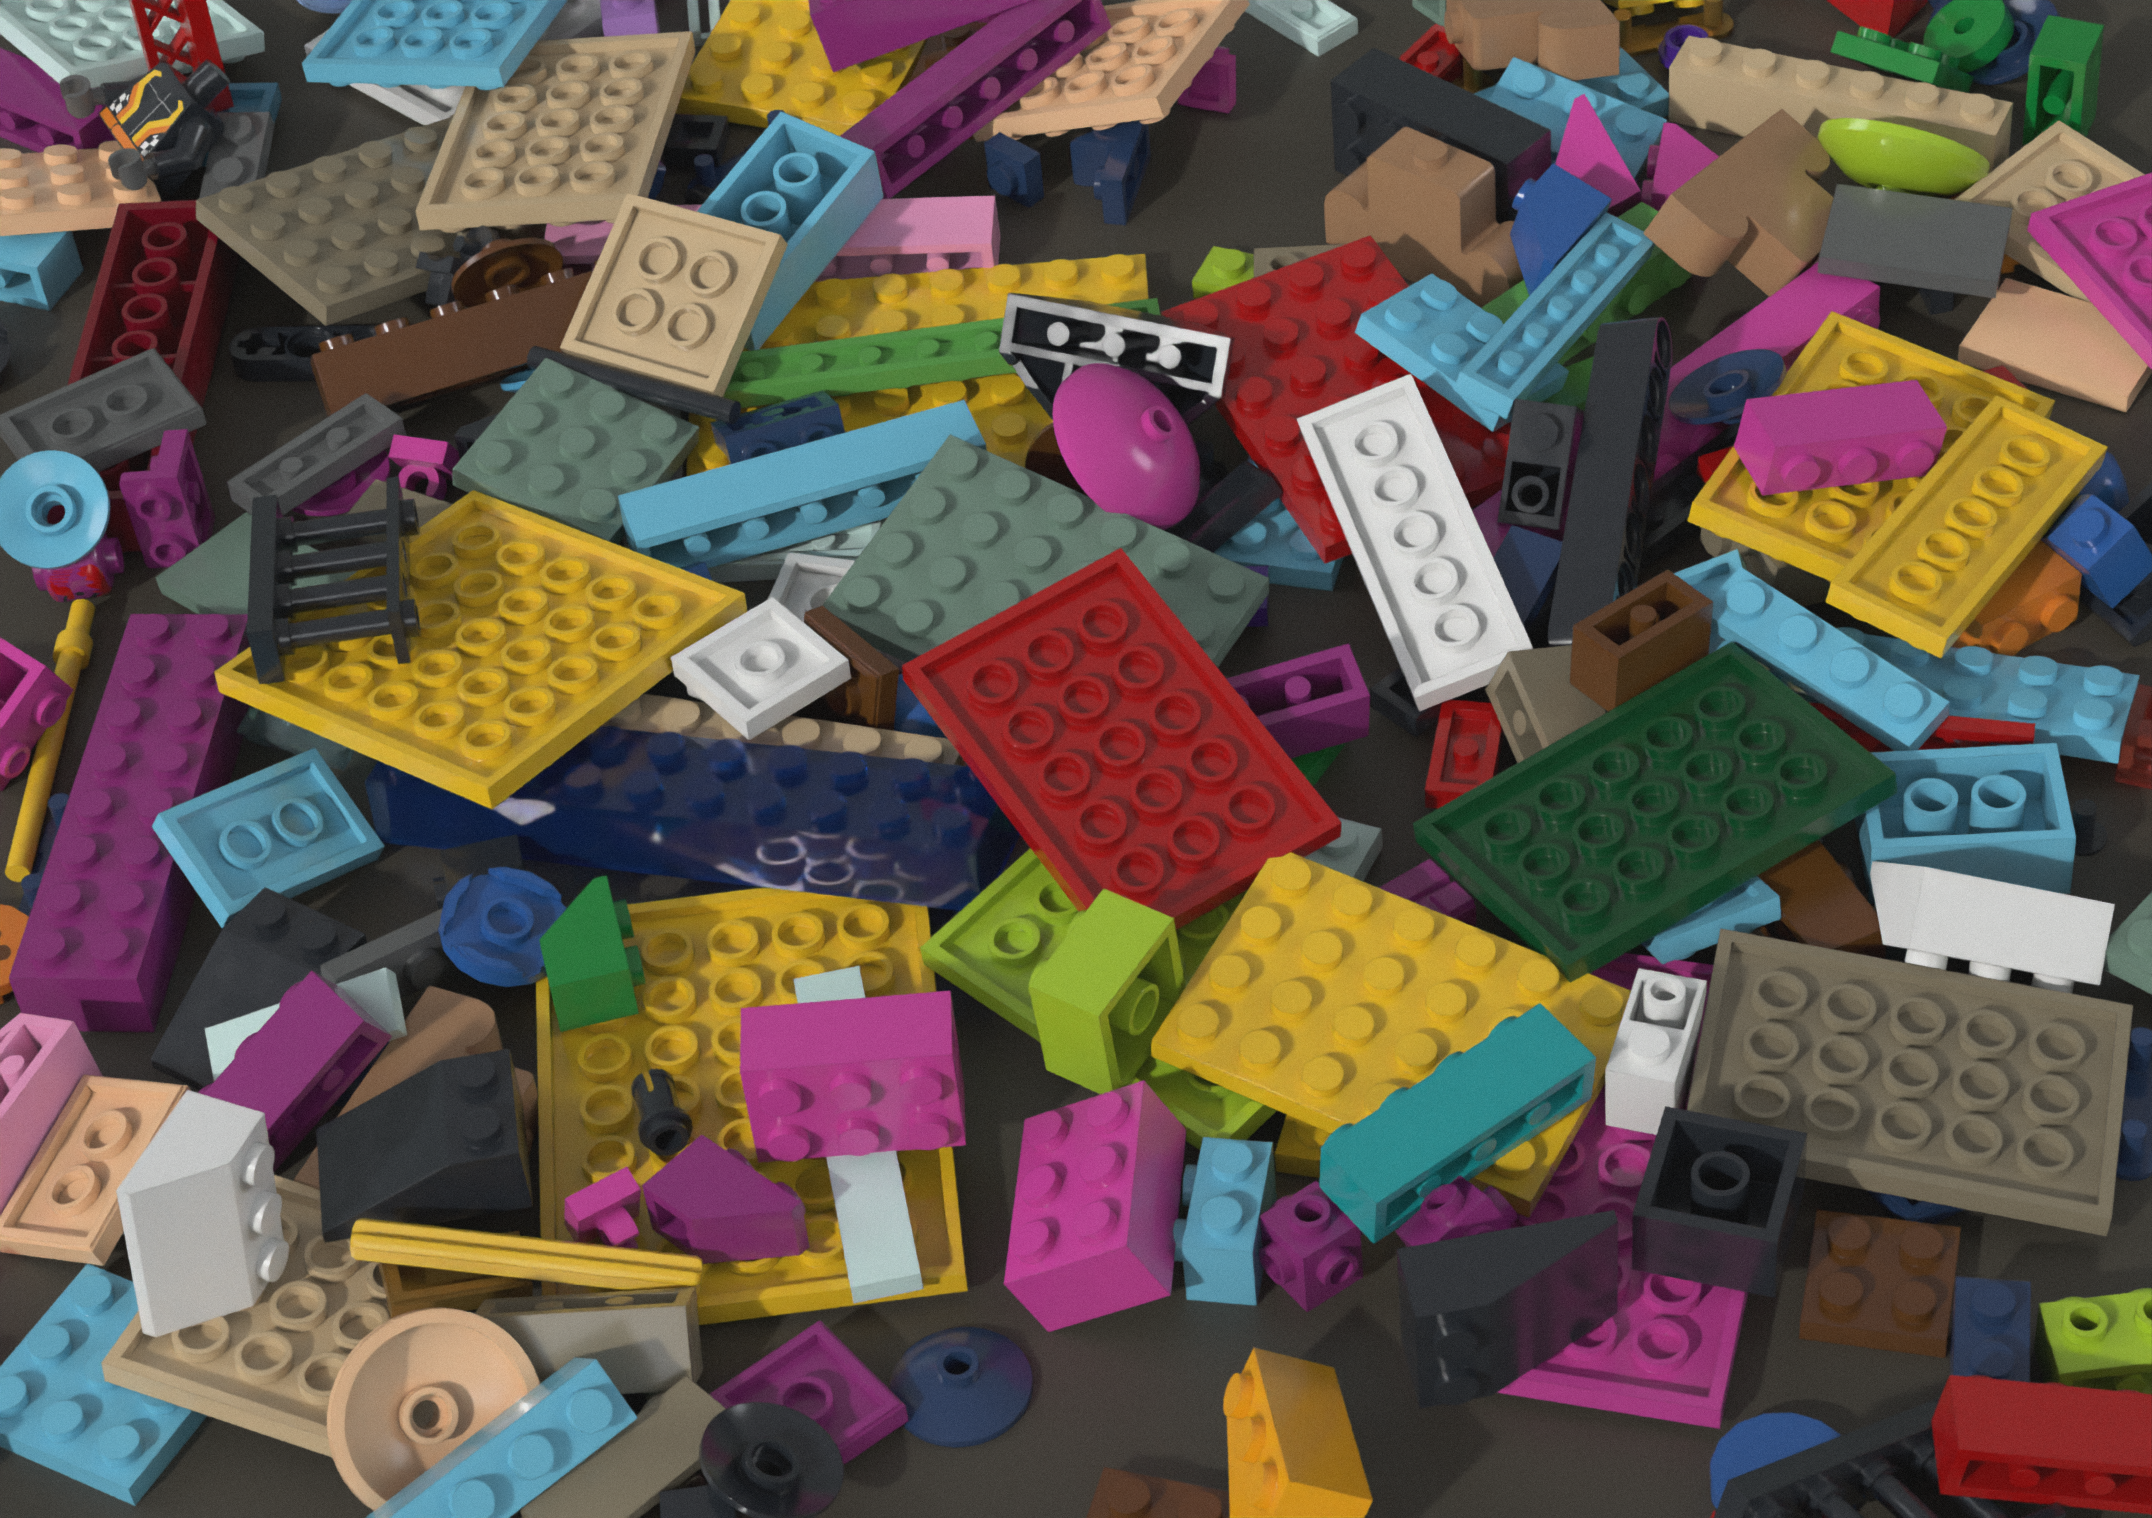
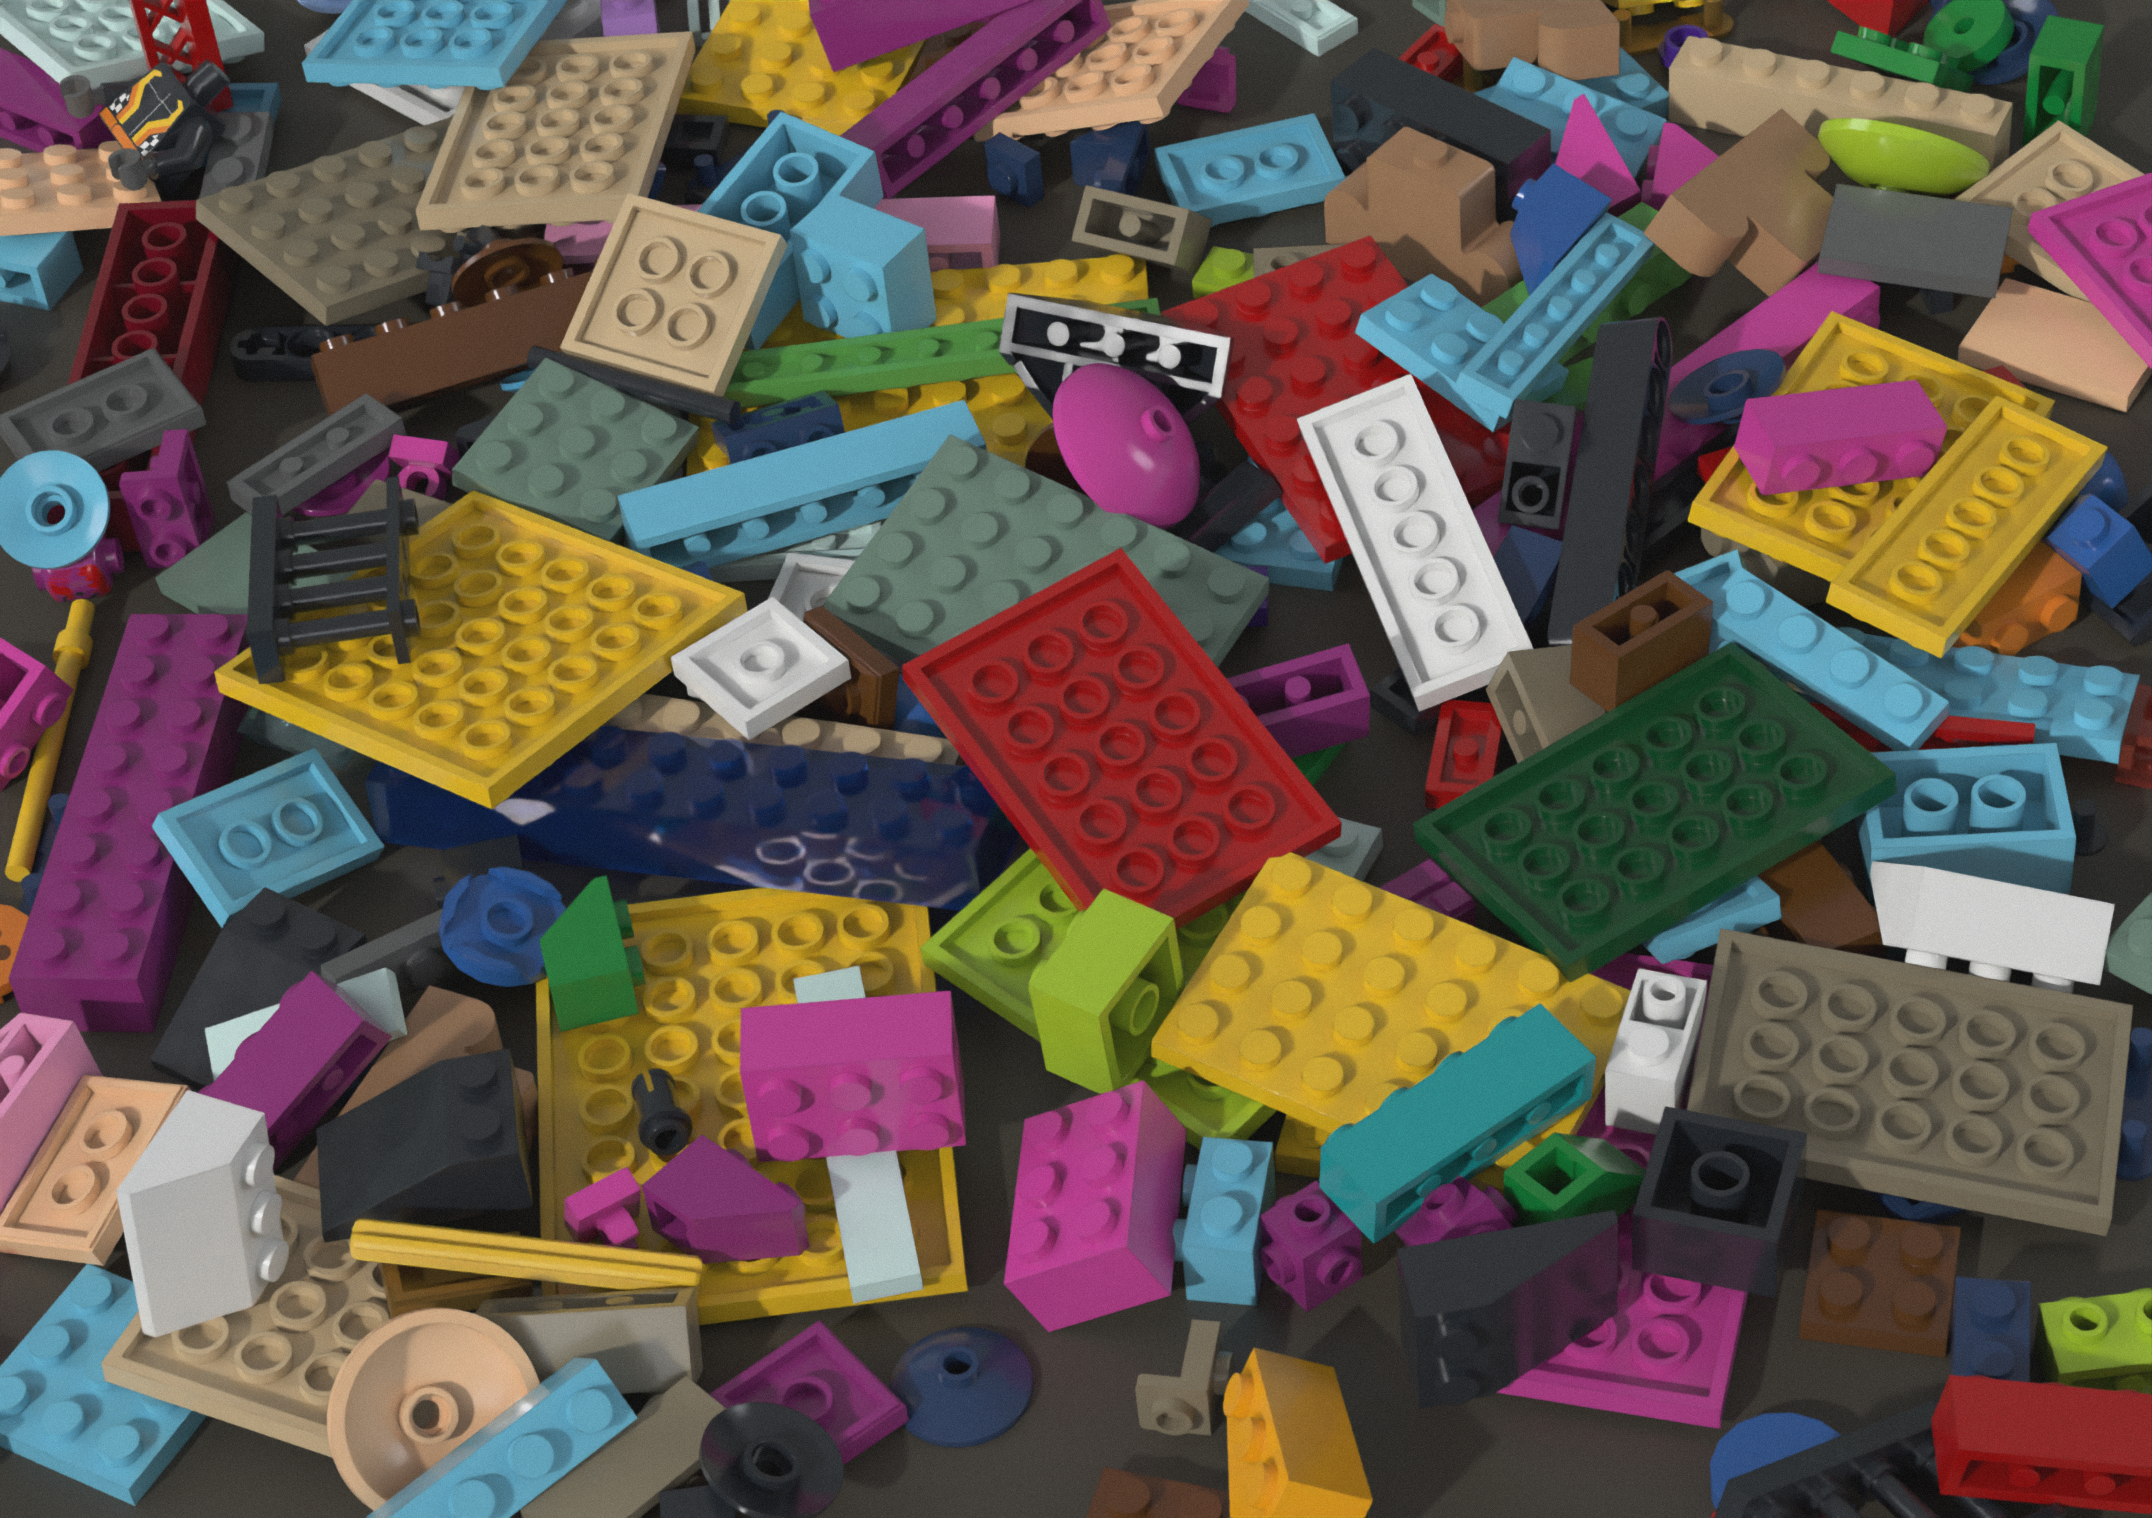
(862, 270): none -> medium azure brick
(1141, 229): none -> dark tan brick
(1188, 1401): none -> dark tan bracket
(1250, 170): none -> medium azure plate
(1571, 1179): none -> green slope

